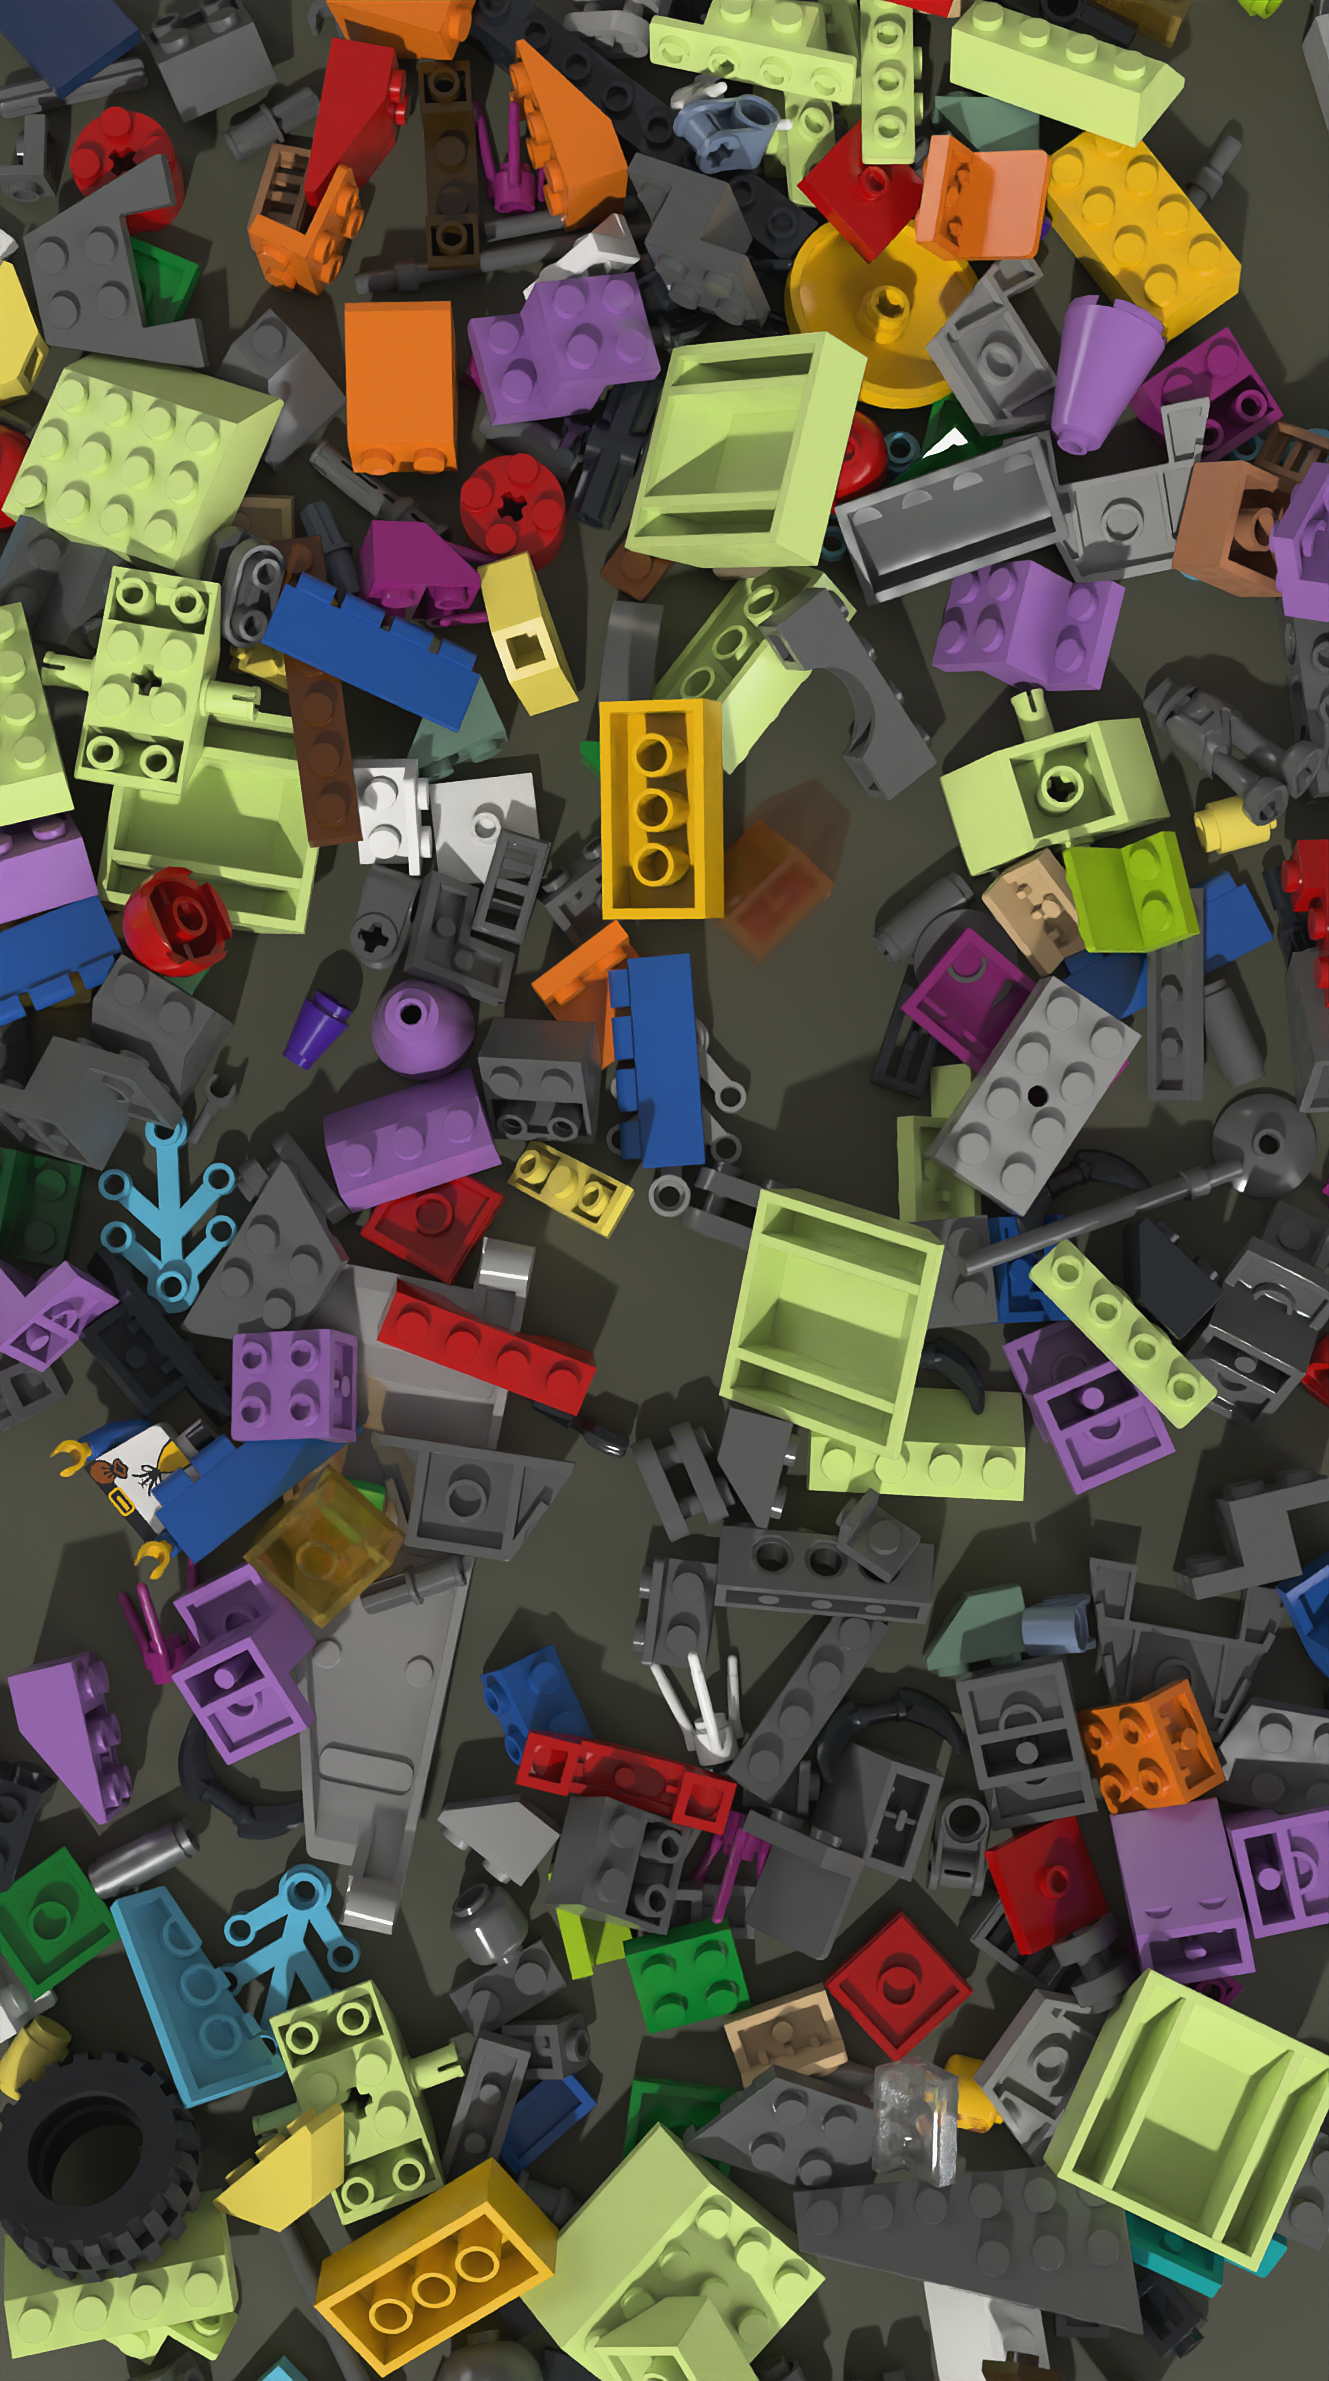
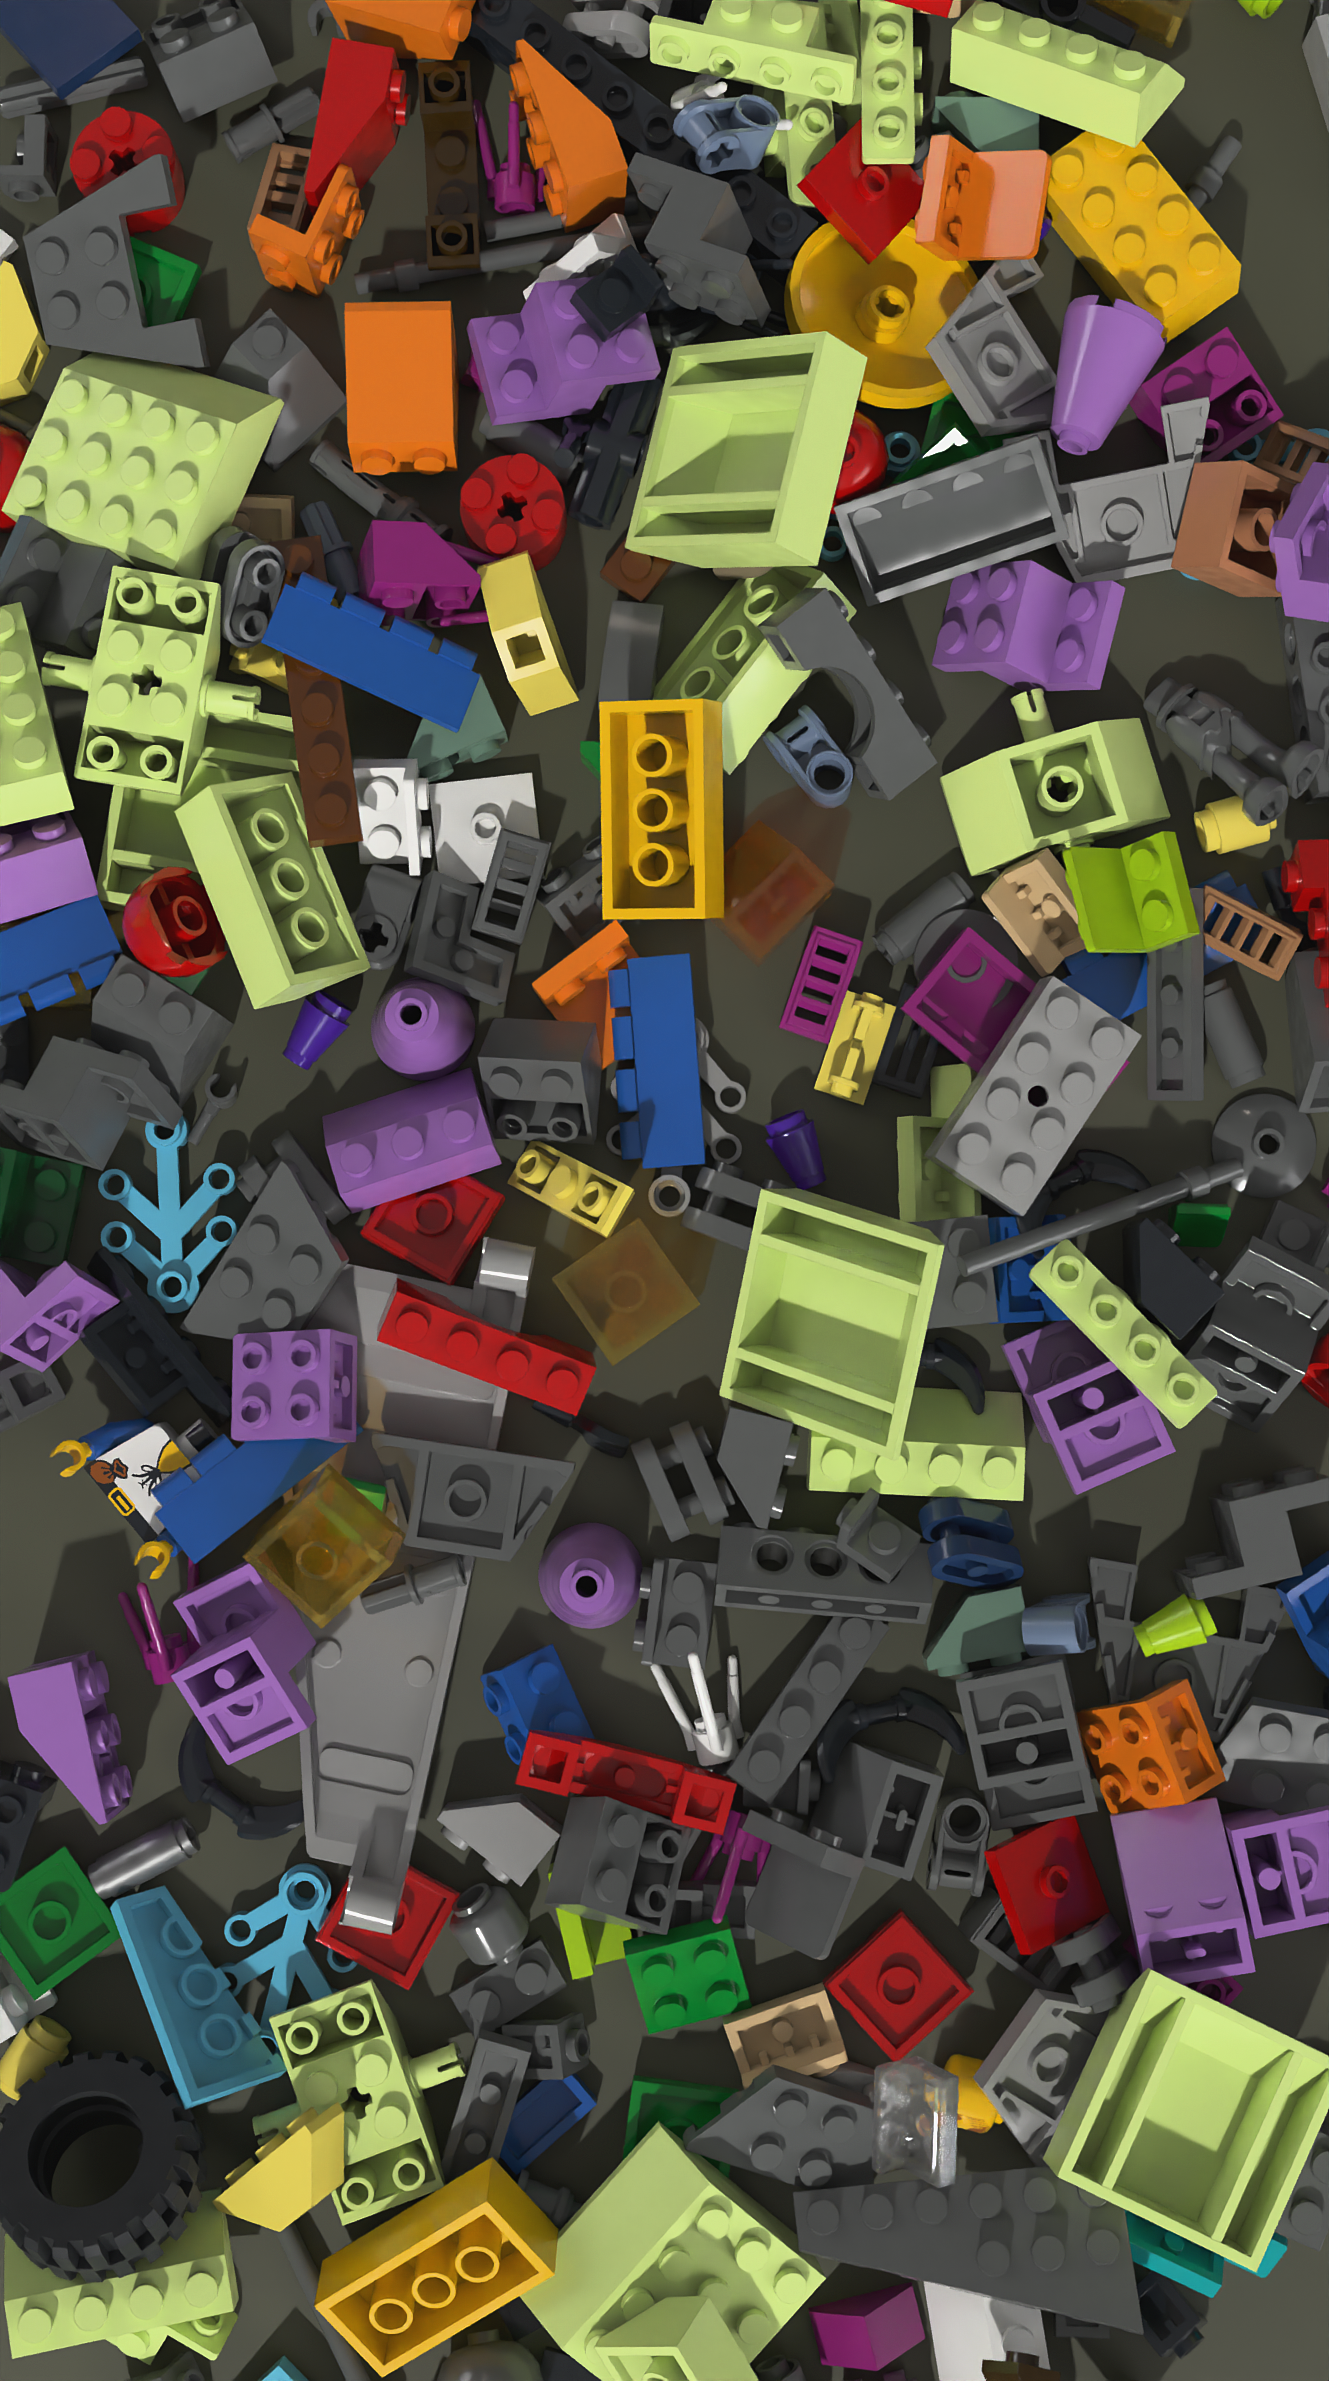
(271, 888): none -> yellowish green slope
(419, 1921): none -> red plate
(594, 1552): none -> medium lavender cone
(618, 294): none -> black bracket
(626, 1291): none -> clear yellow brick
(797, 1148): none -> dark purple cone
(804, 751): none -> sand blue piece
(835, 942): none -> magenta slope
(855, 1047): none -> light yellow hinge
(867, 2328): none -> magenta slope
(970, 1543): none -> dark blue brick
(1175, 1627): none -> lime cone
(1199, 1223): none -> green slope
(1284, 951): none -> medium nougat slope

